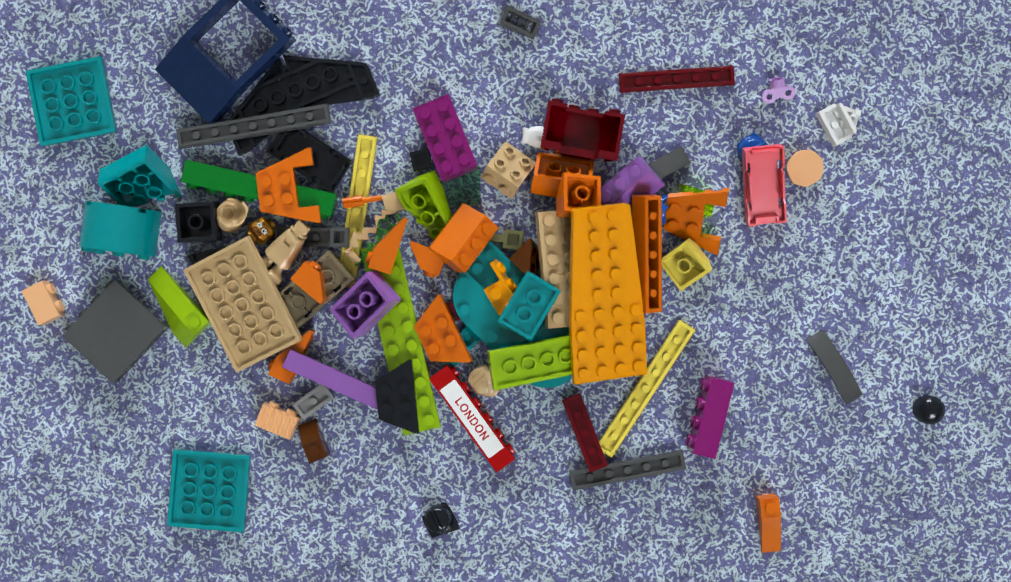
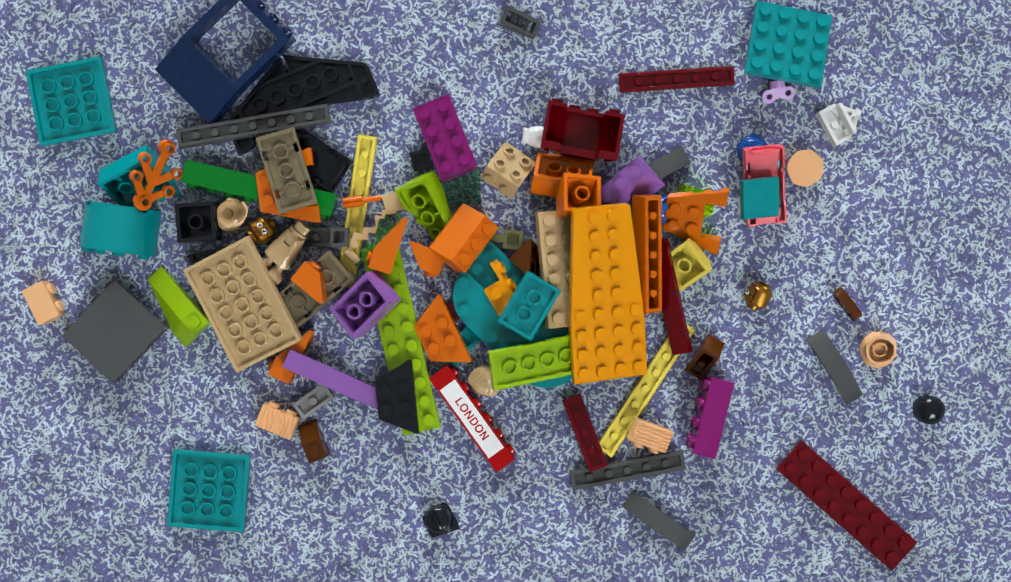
(153, 177): none -> orange plant
(286, 170): none -> dark tan piece
(649, 435): none -> light nougat brick
(658, 521): none -> dark grey slope
(672, 305): none -> dark red tile
(705, 356): none -> reddish brown slope
(758, 295): none -> pearl gold head
(759, 197): none -> teal tile
(769, 522): orange slope -> none
(788, 44): none -> teal plate
(846, 505): none -> dark red plate
(847, 304): none -> reddish brown beam
(882, 353): none -> light nougat hat

